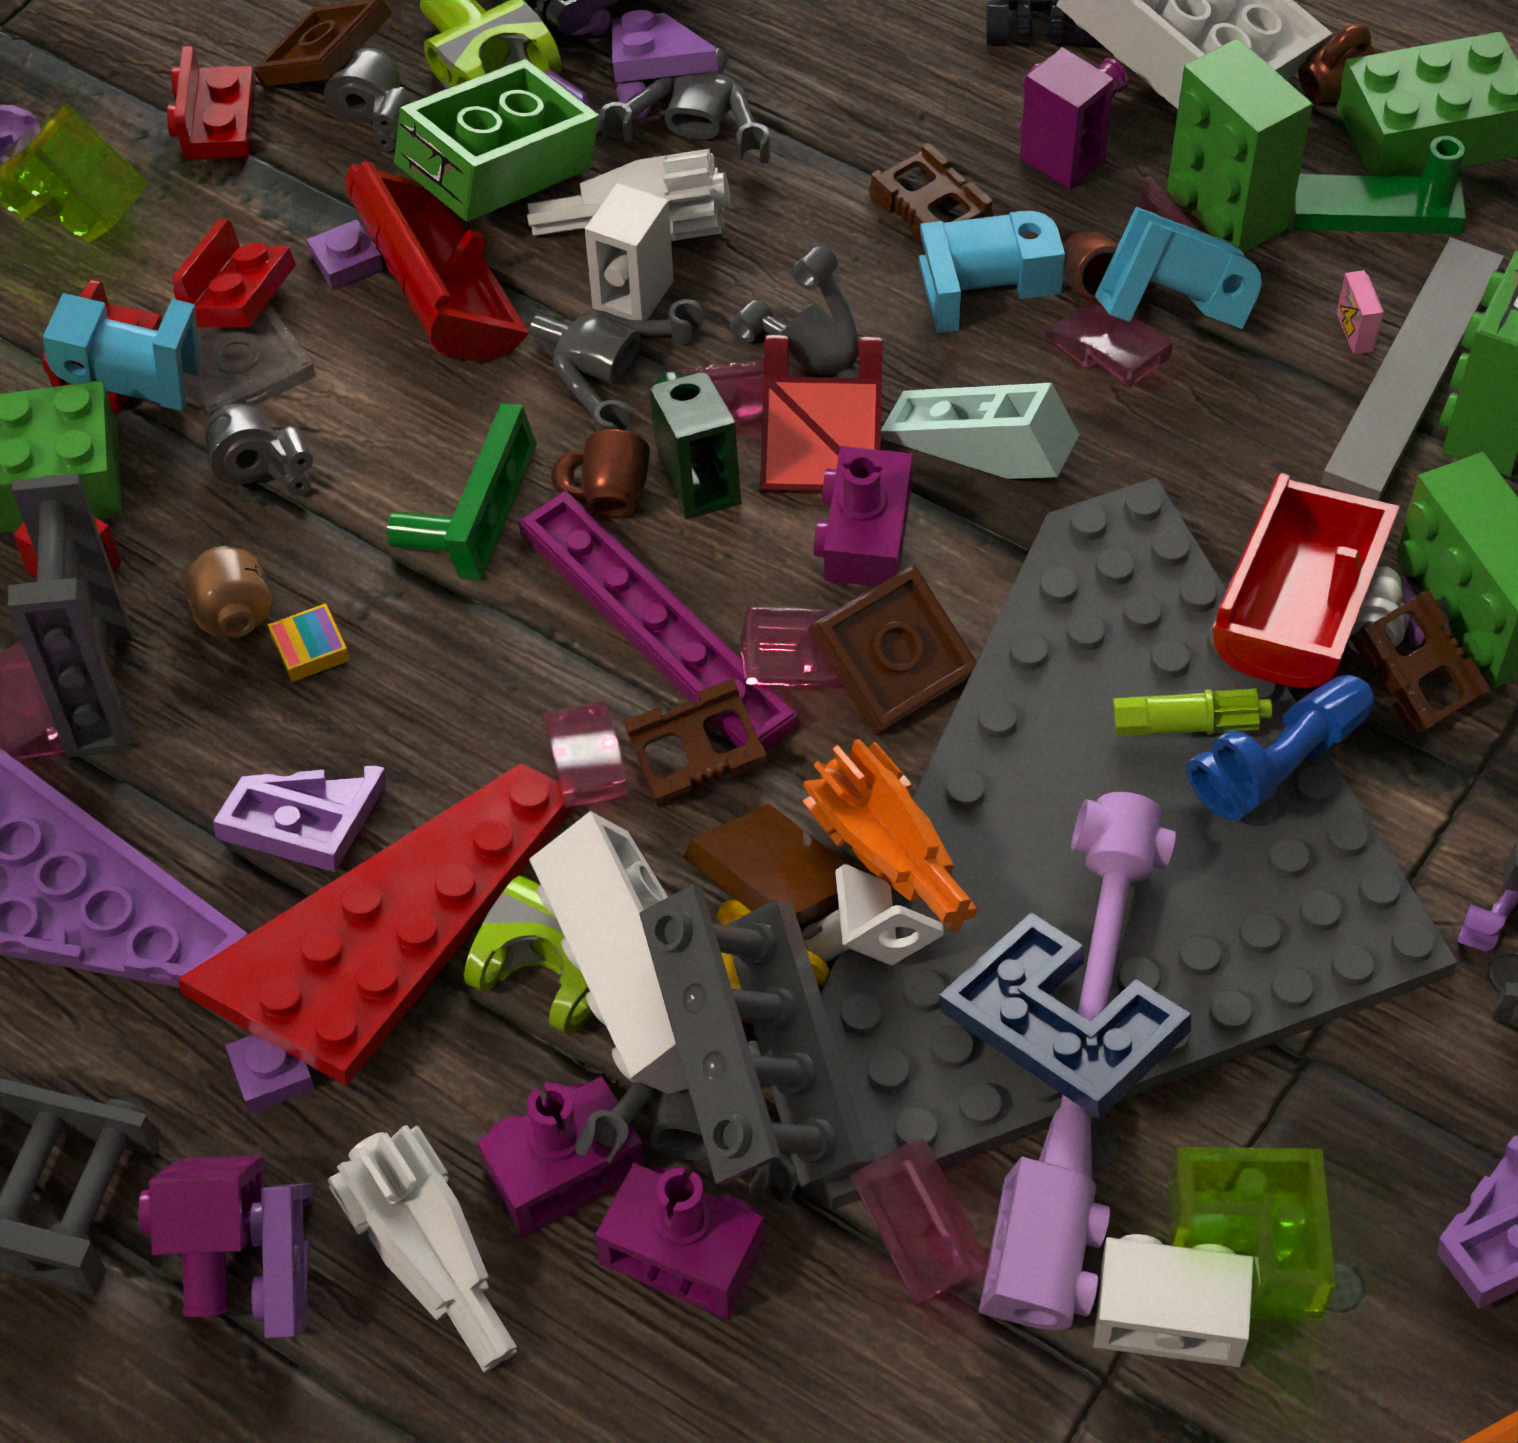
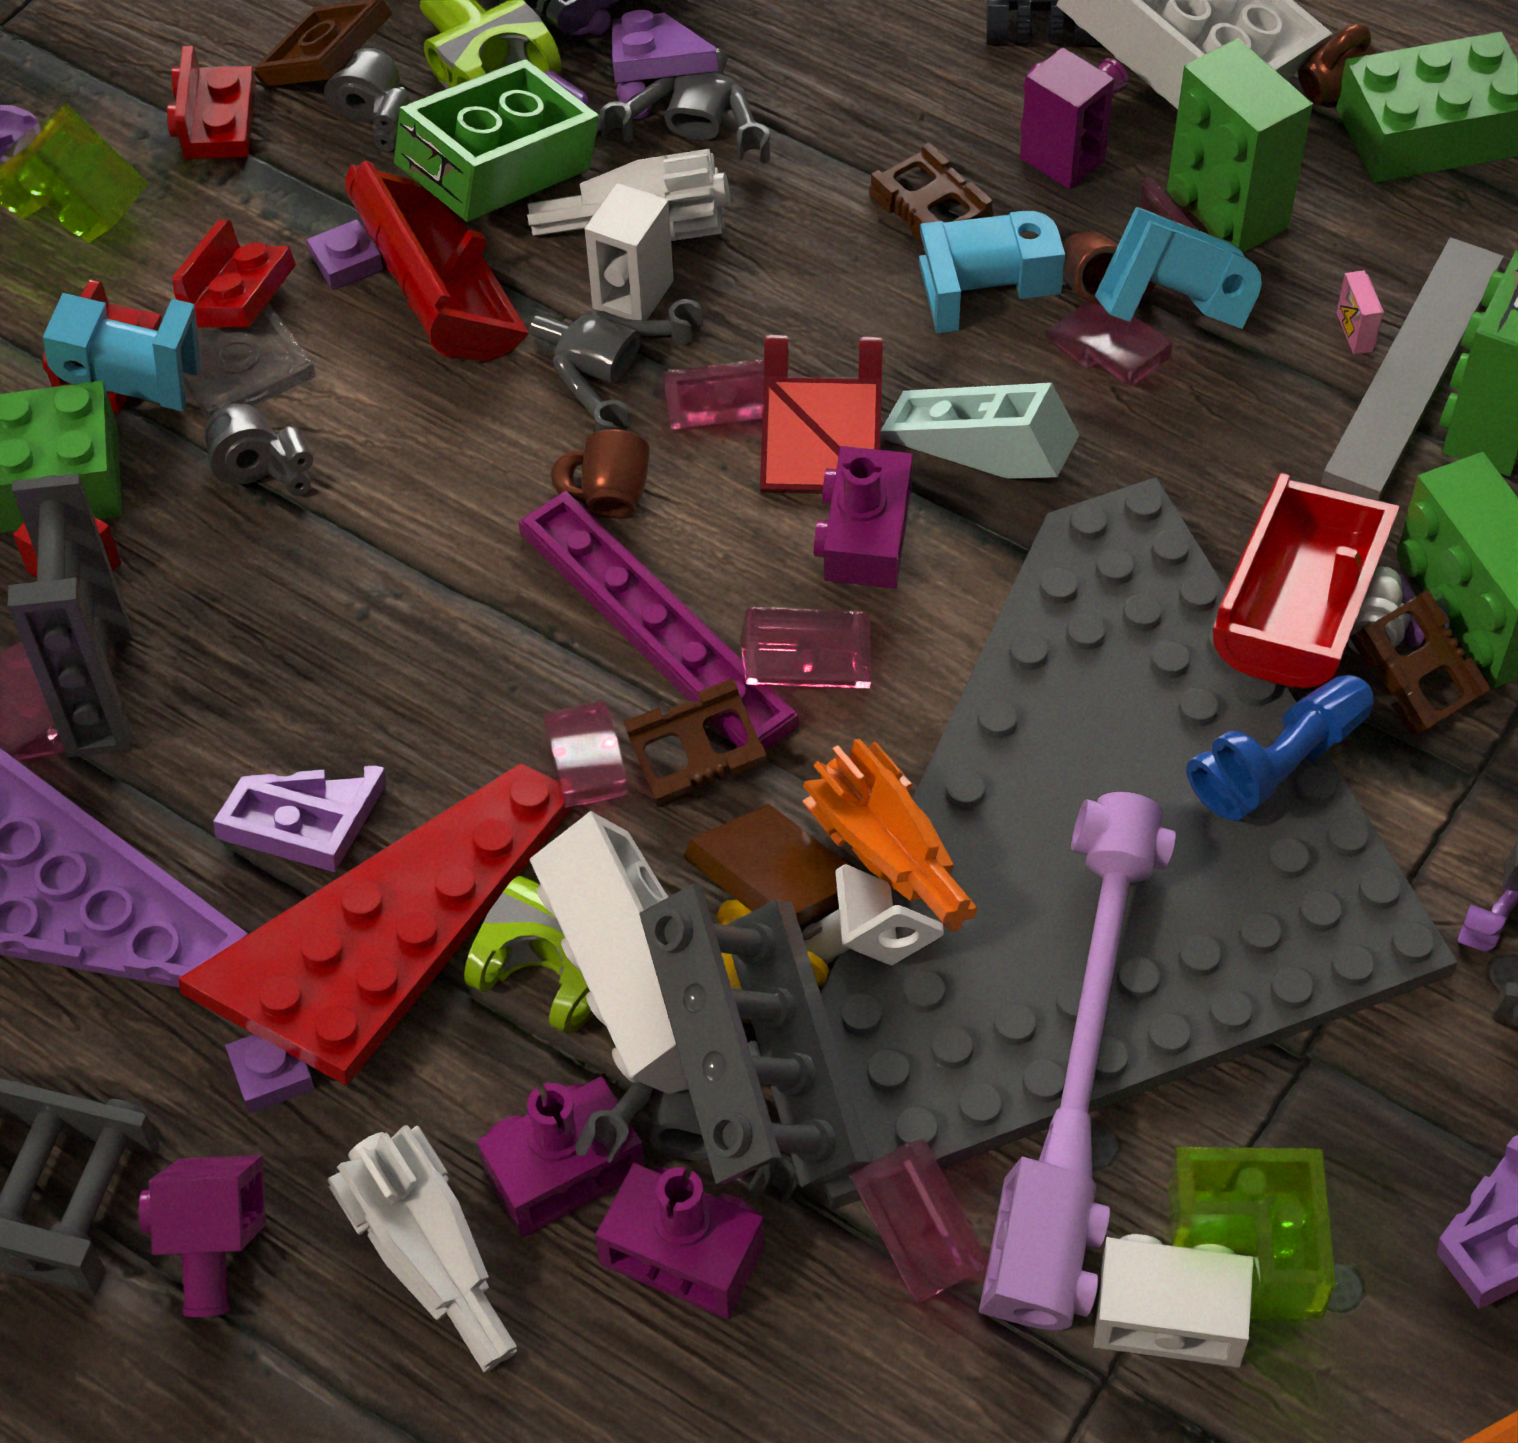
(225, 590): medium nougat head -> none
(277, 1226): medium lavender wing -> none
(308, 642): tile -> none
(484, 504): green piece -> none
(693, 414): dark green torso -> none
(815, 340): dark grey piece -> none
(894, 649): reddish brown tile -> none
(1090, 1062): plate -> none
(1190, 713): lime piece -> none
(1387, 202): green piece -> none

